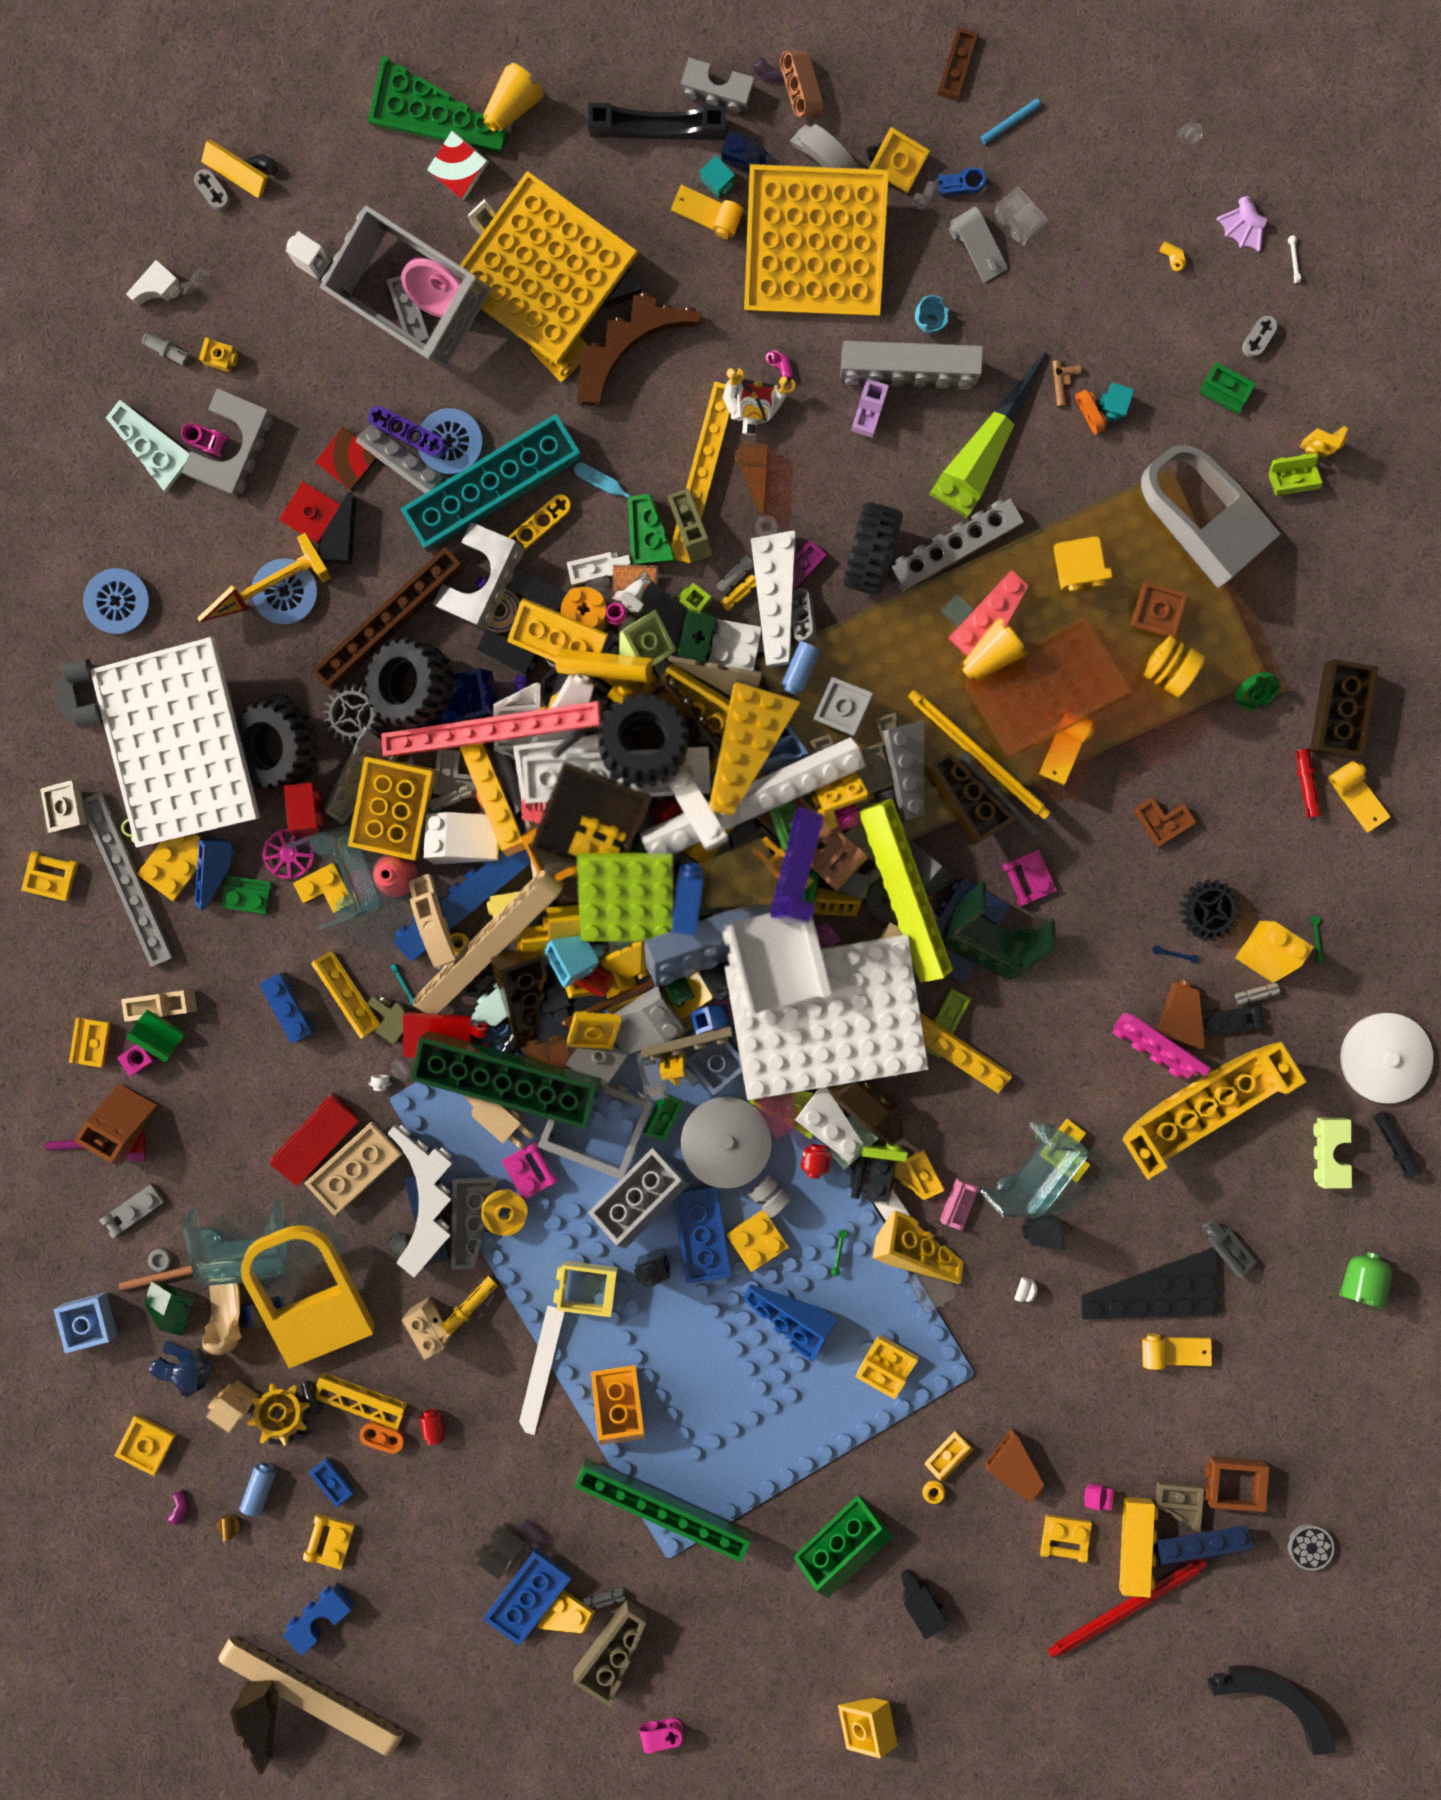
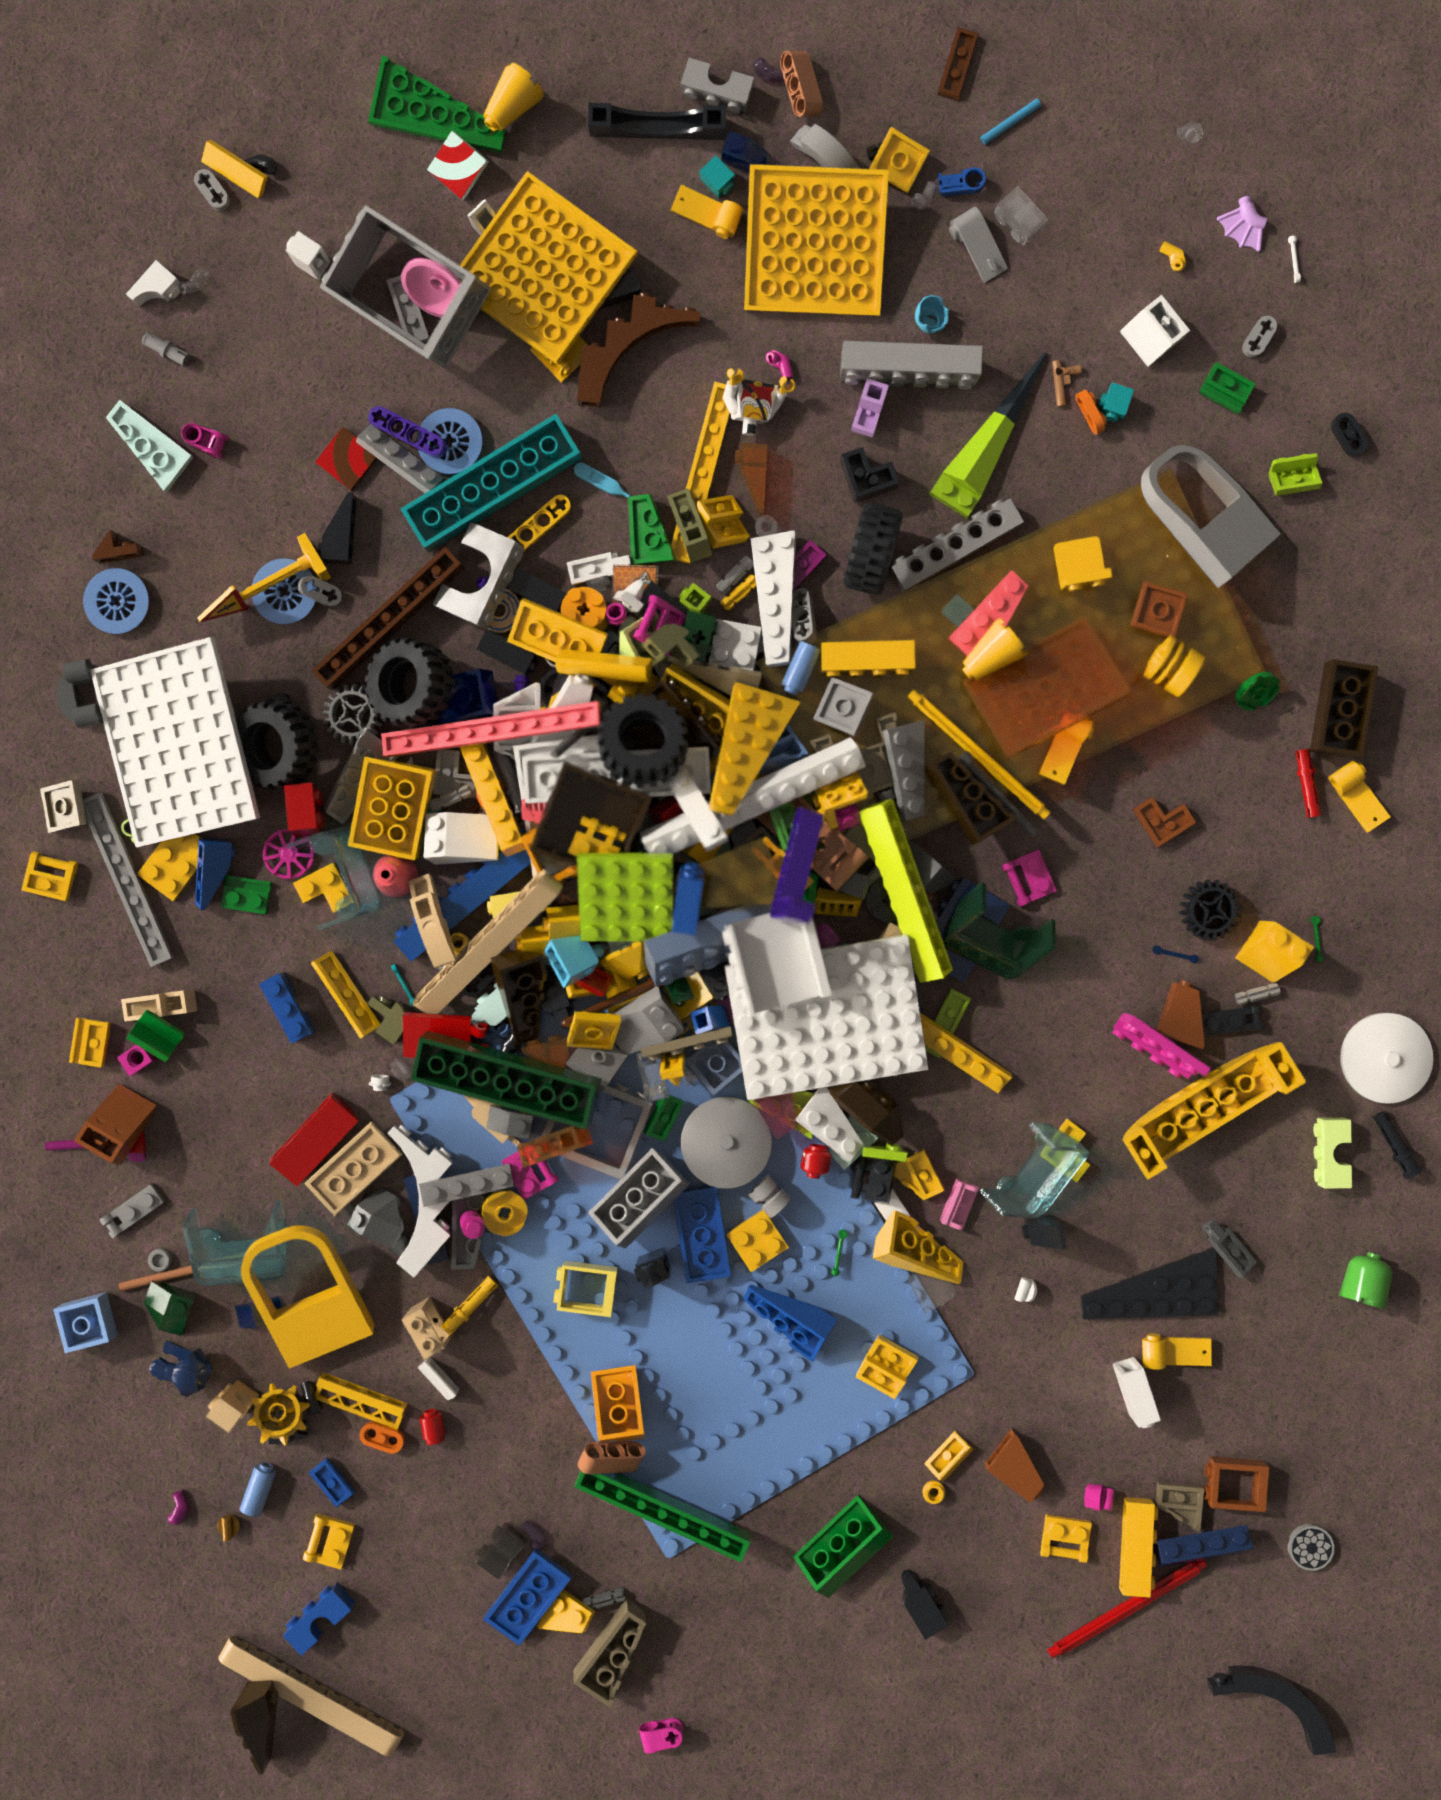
(111, 551): none -> reddish brown slope
(145, 1444): yellow plate -> none
(209, 355): yellow brick -> none
(223, 1329): tan hair -> none
(231, 474): light grey arch -> none
(309, 512): red plate -> none
(317, 595): none -> light grey beam
(378, 1218): none -> dark grey slope
(439, 1378): none -> white slope
(466, 1185): none -> light grey plate
(472, 1224): none -> dark pink brick
(510, 1122): none -> dark grey slope
(541, 1369): white sticker -> none
(554, 1145): none -> clear orange slope
(611, 1457): none -> nougat beam
(668, 615): none -> dark pink plate
(668, 639): none -> olive brick
(722, 521): none -> yellow slope
(867, 481): none -> black brick
(867, 657): none -> yellow brick
(868, 1727): yellow slope -> none
(1136, 1392): none -> white brick
(1155, 330): none -> white slope
(1323, 442): yellow bracket -> none
(1352, 433): none -> black plate

